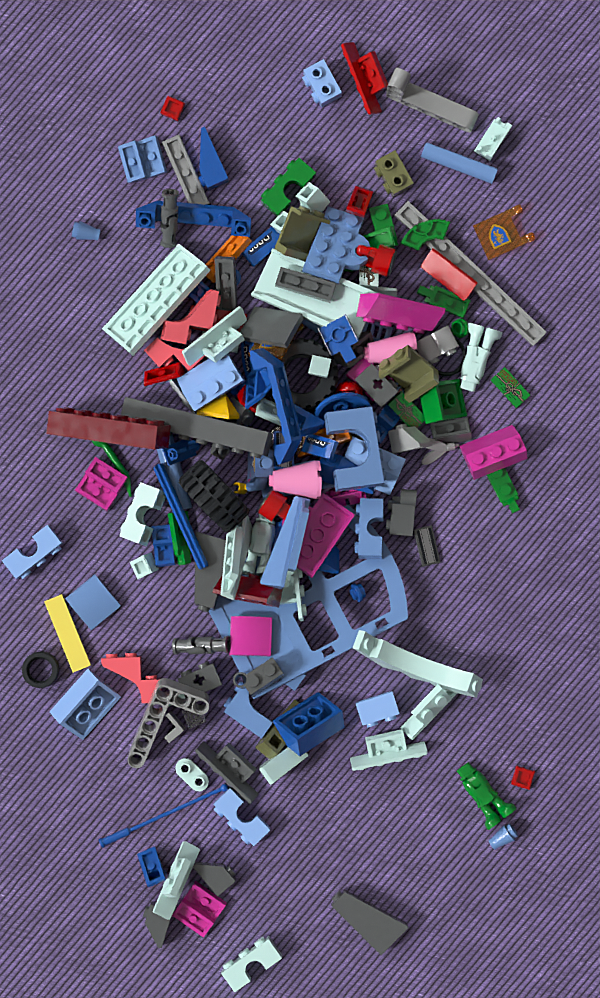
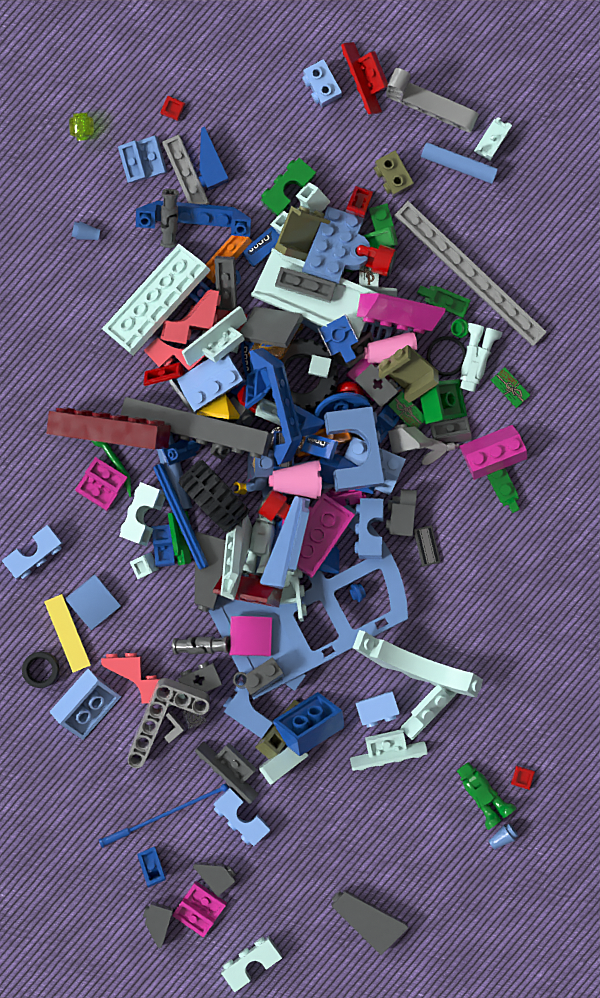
(81, 126): none -> clear neon green head
(176, 880): light aqua bracket -> none
(192, 774): light aqua plate -> none
(425, 232): green tile -> none
(436, 345): light grey brick -> none
(449, 274): slope -> none
(499, 233): clear orange flag -> none

